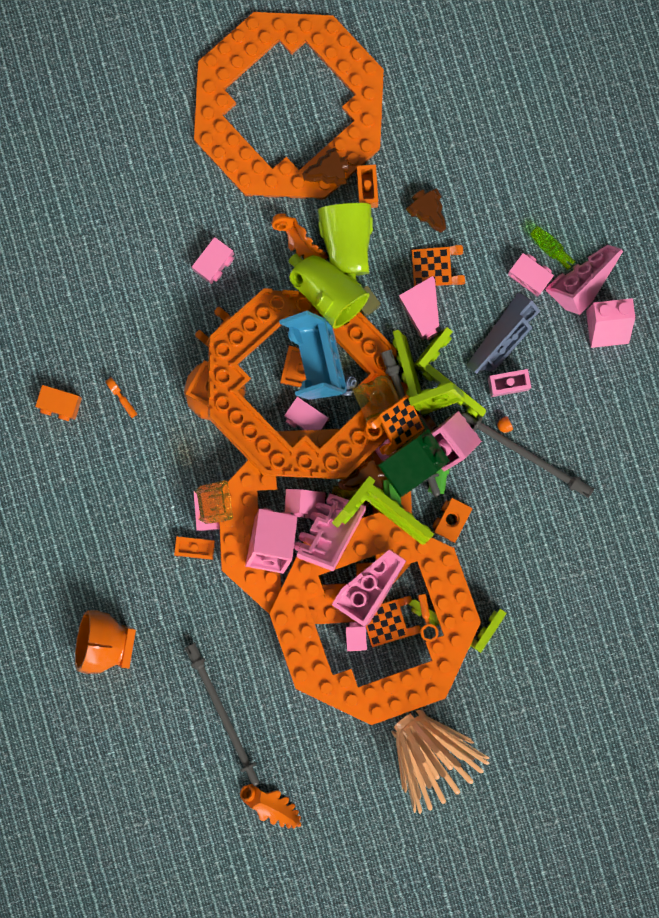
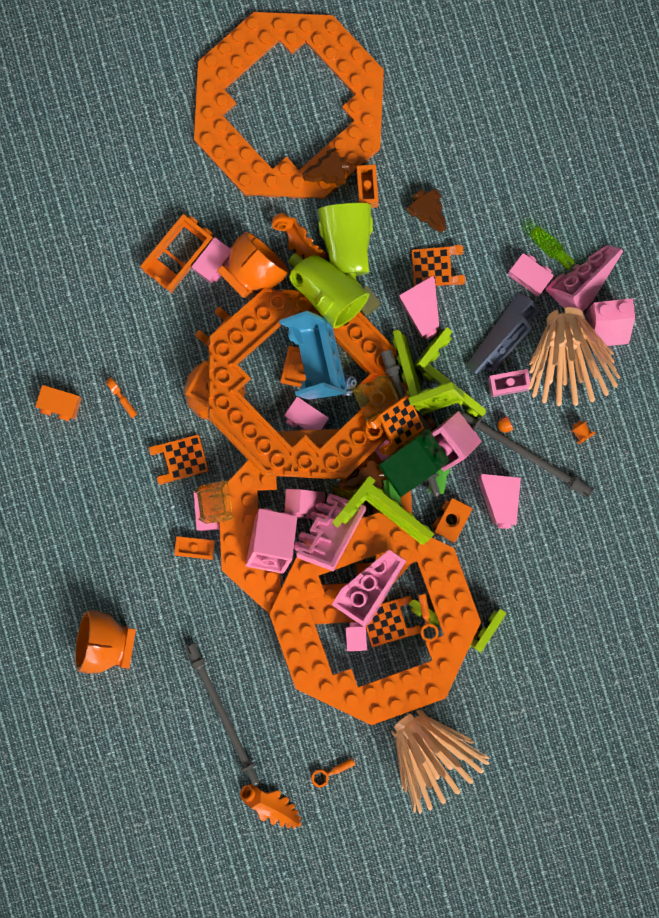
(158, 270): none -> orange door
(183, 458): none -> orange flag
(252, 266): none -> orange plate
(335, 770): none -> orange piece
(501, 498): none -> bright pink slope
(566, 336): none -> light nougat plant
(582, 431): none -> orange brick

